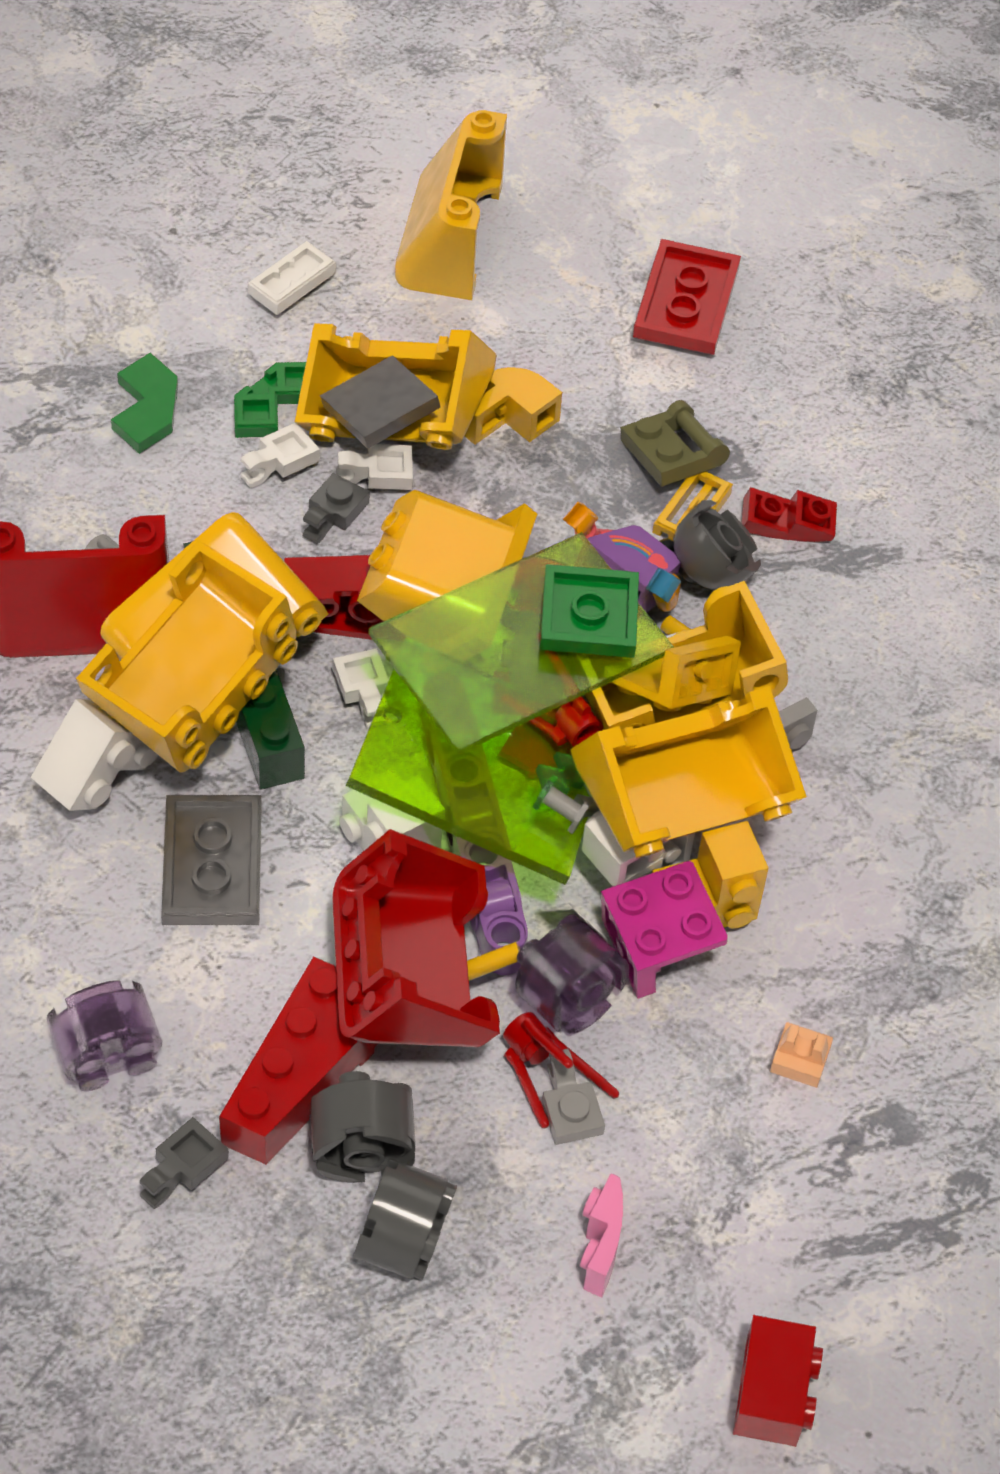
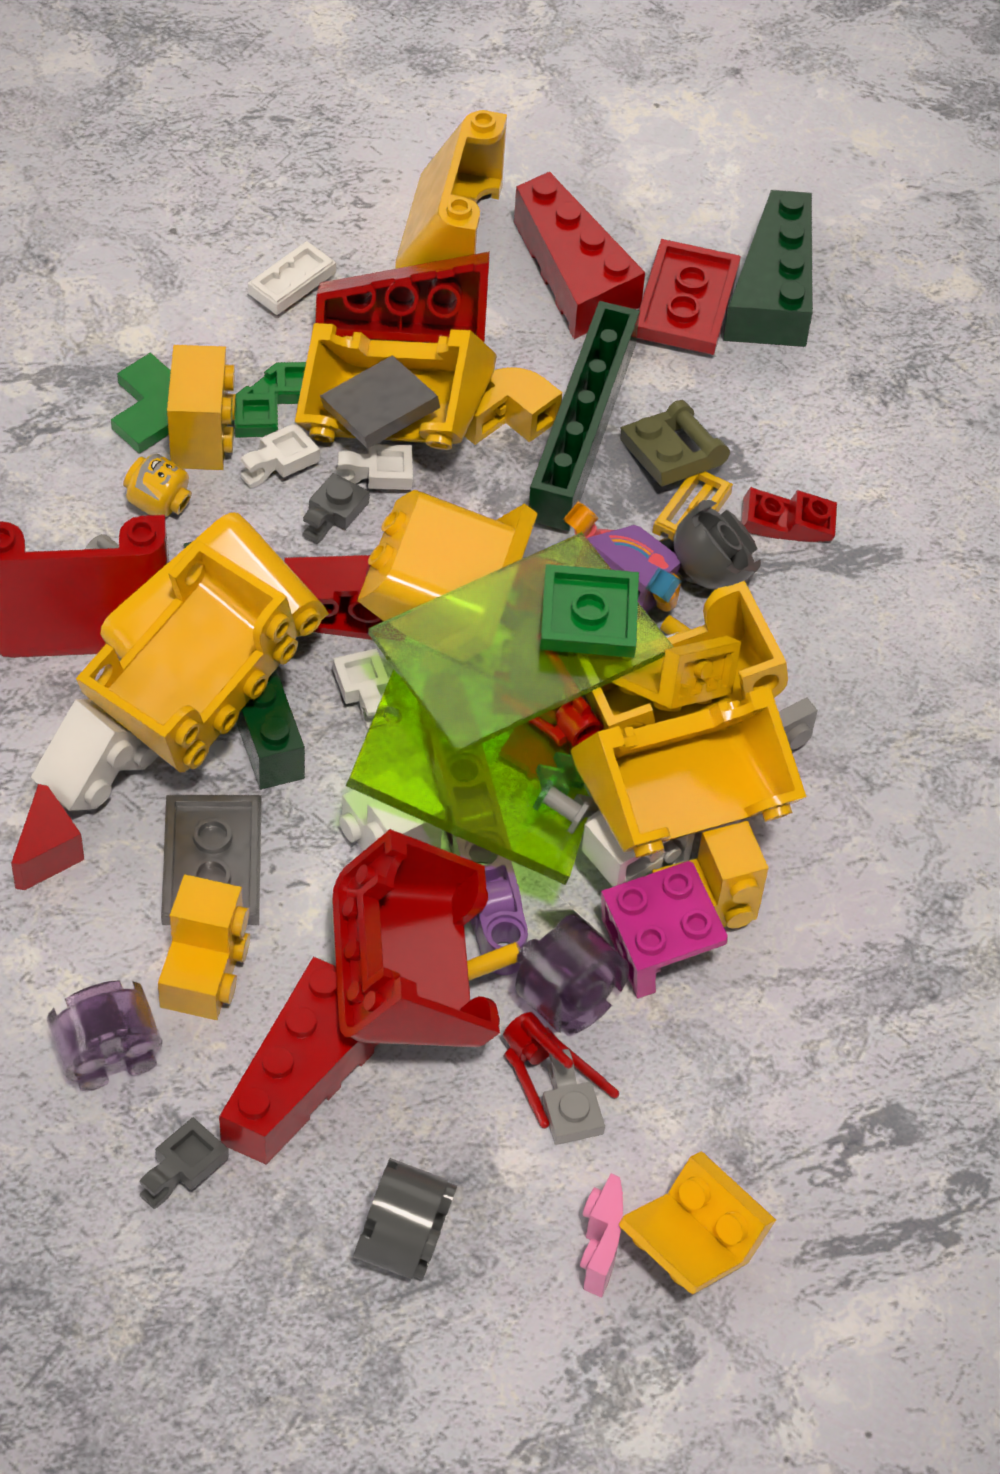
(46, 843): none -> red slope
(157, 486): none -> yellow head
(200, 407): none -> yellow brick
(205, 945): none -> yellow brick
(361, 1127): dark grey brick -> none
(409, 301): none -> red wedge
(574, 253): none -> red wedge
(584, 414): none -> dark green brick
(700, 1226): none -> yellow bracket
(775, 284): none -> dark green wedge
(776, 1381): red brick -> none
(801, 1054): light nougat tile -> none

